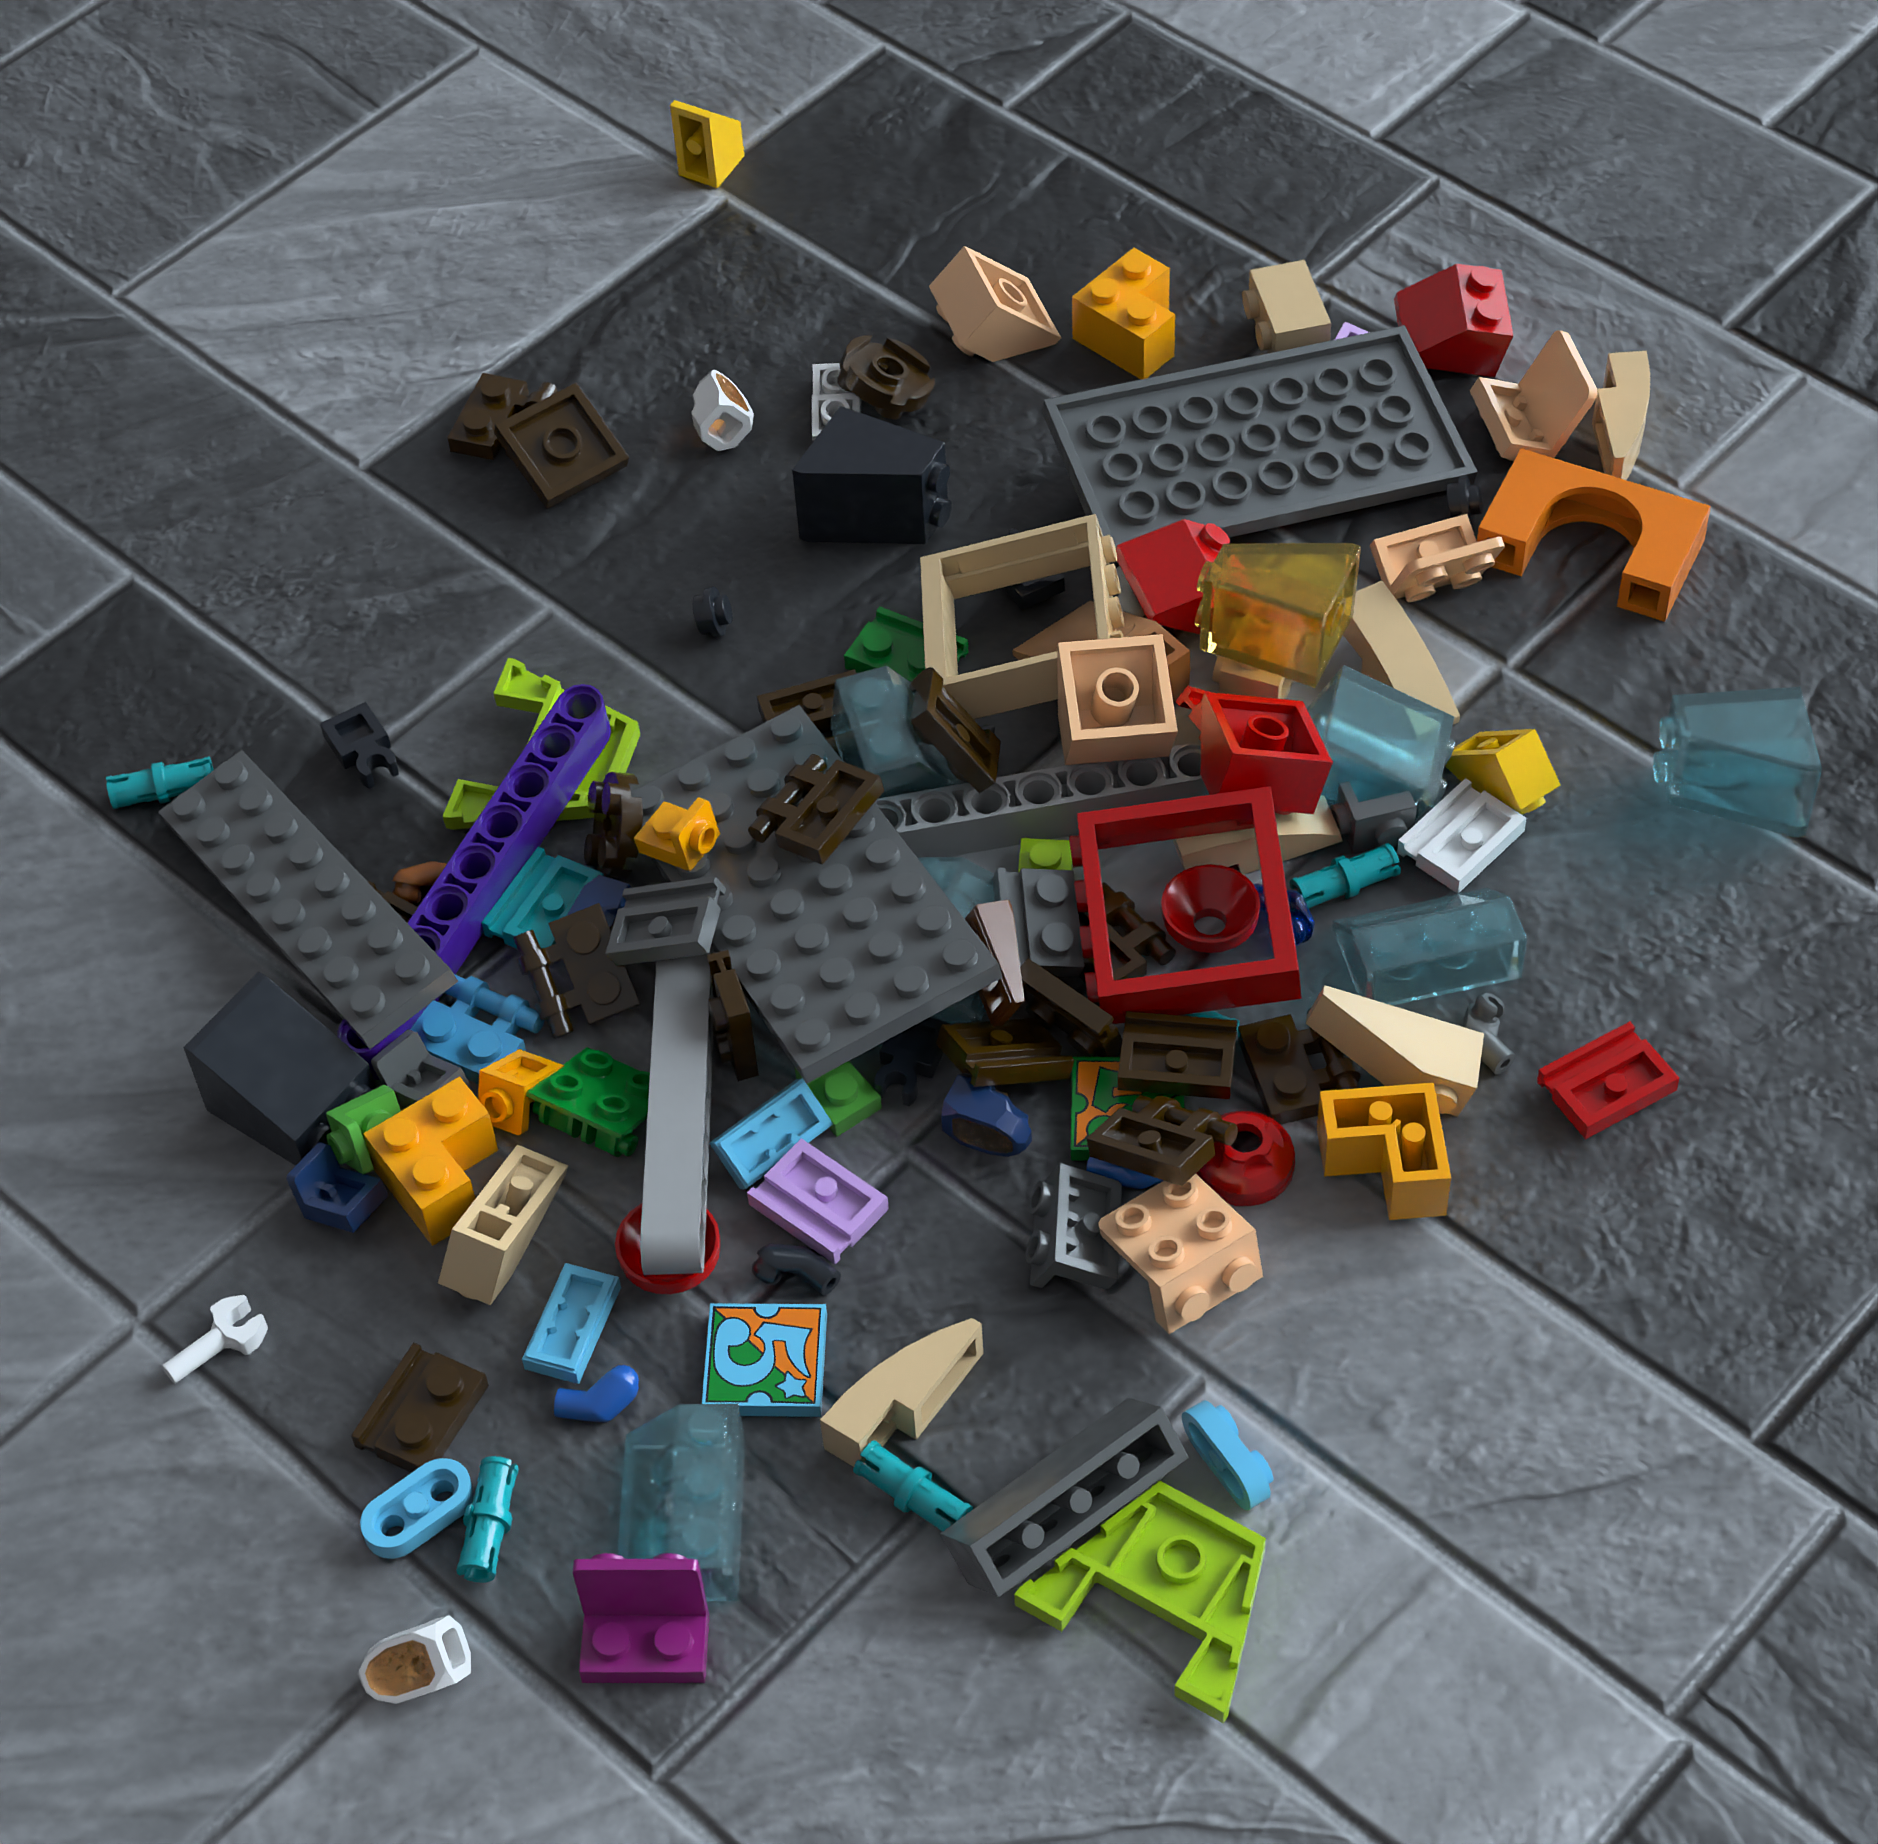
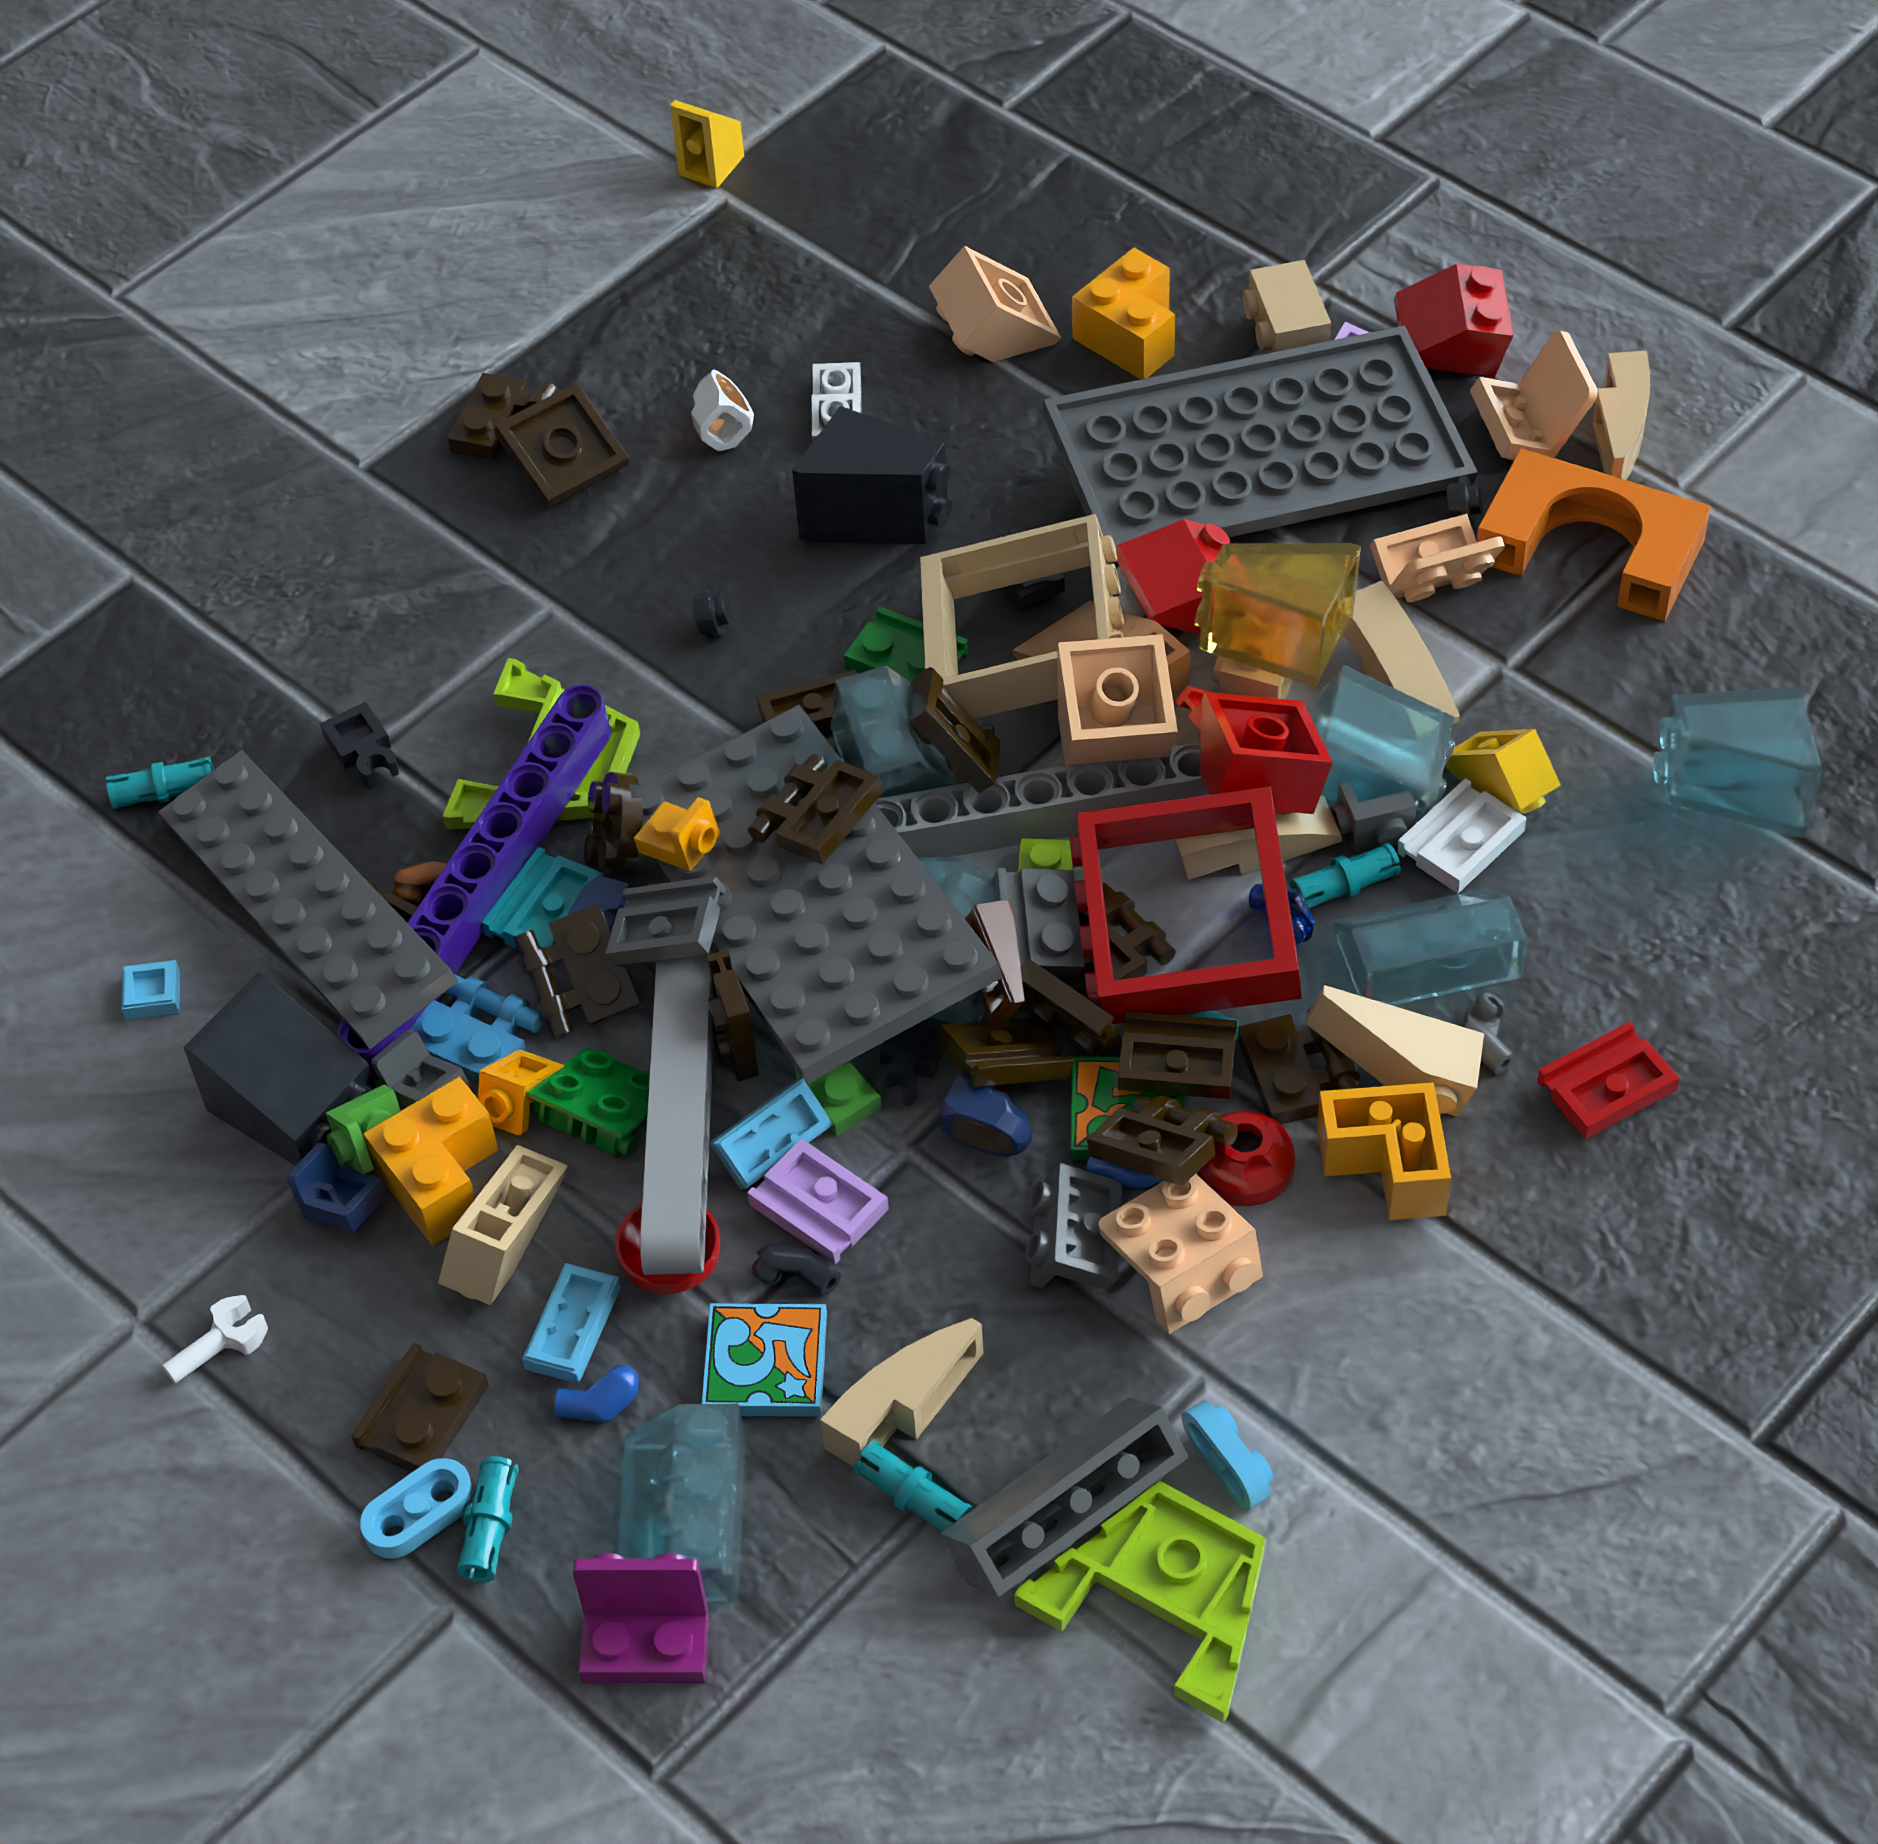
(150, 990): none -> medium azure tile
(416, 1661): rock -> none
(886, 375): dark brown plate -> none
(1210, 892): red piece -> none

